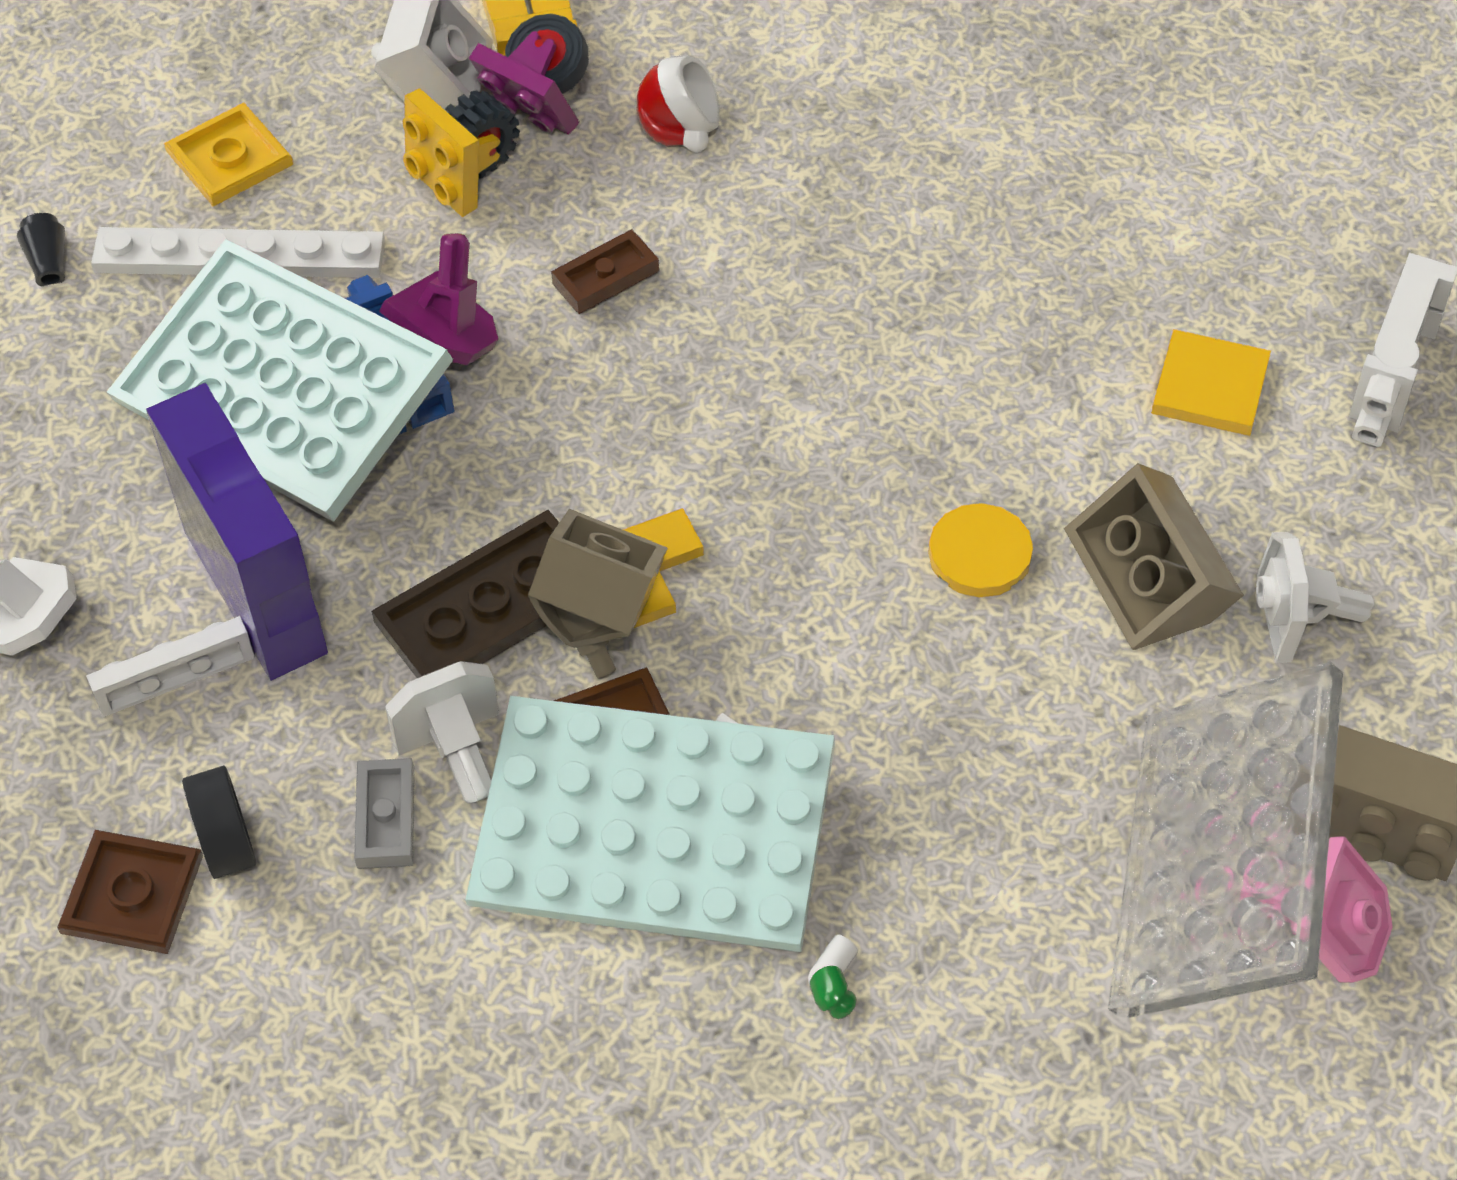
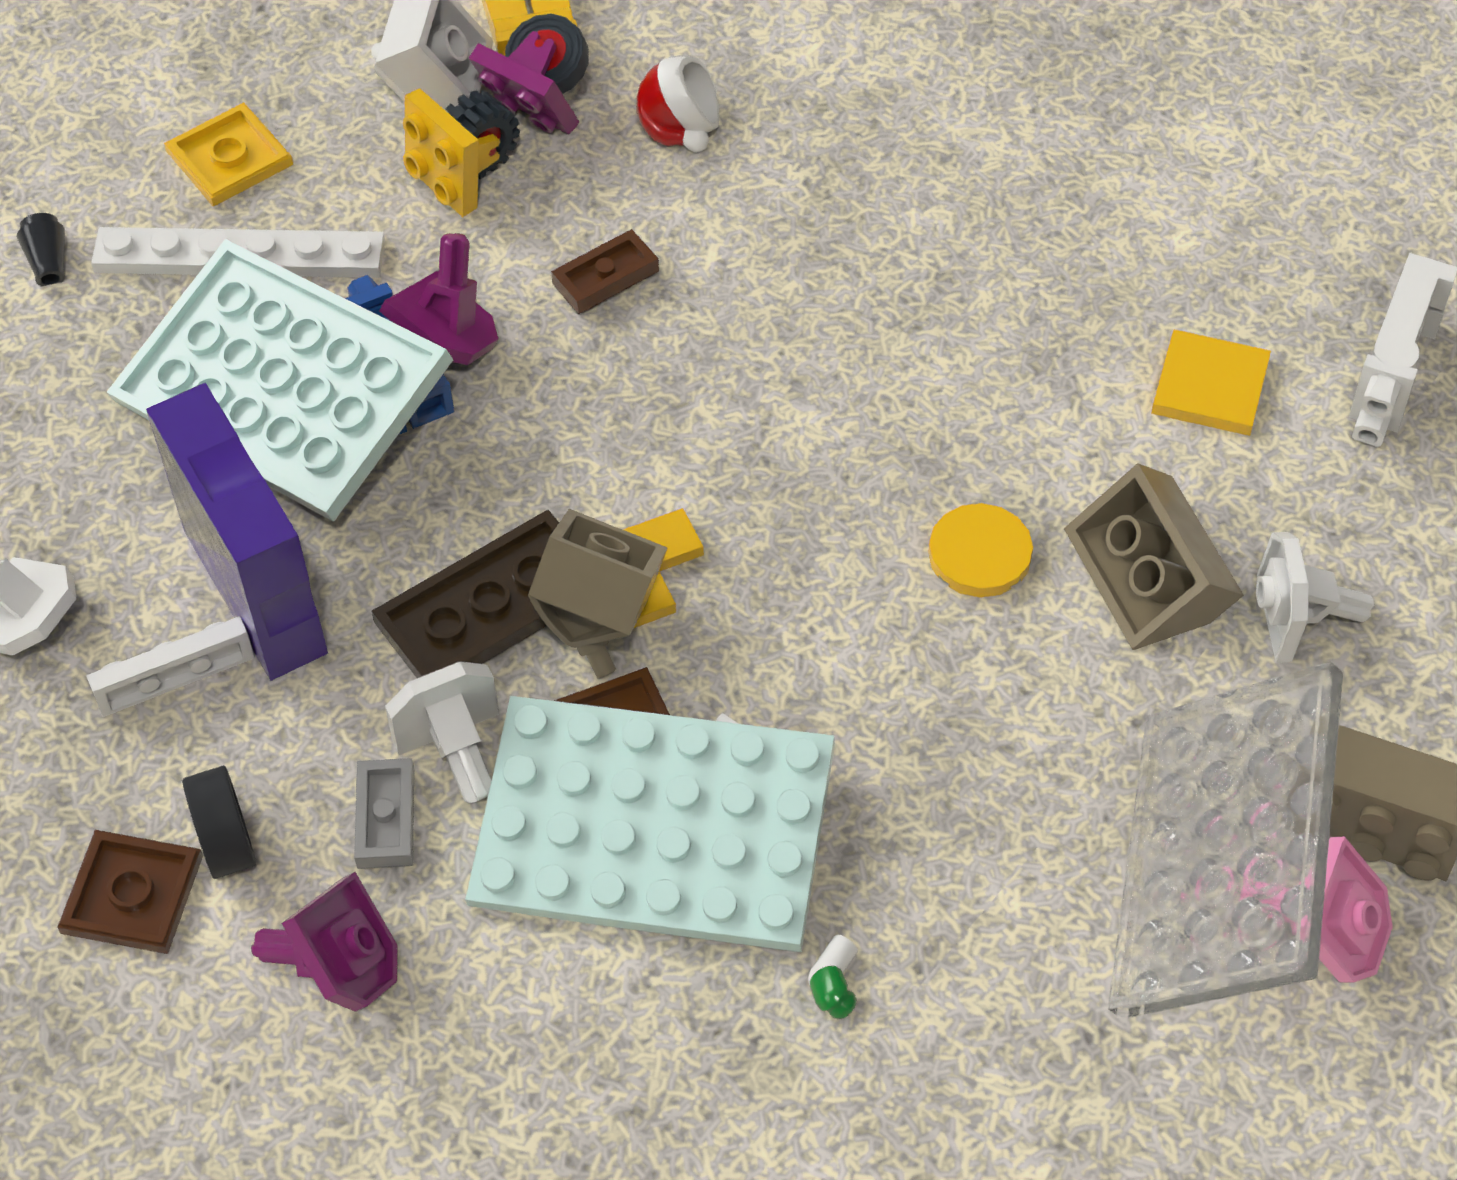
(337, 943): none -> magenta piece

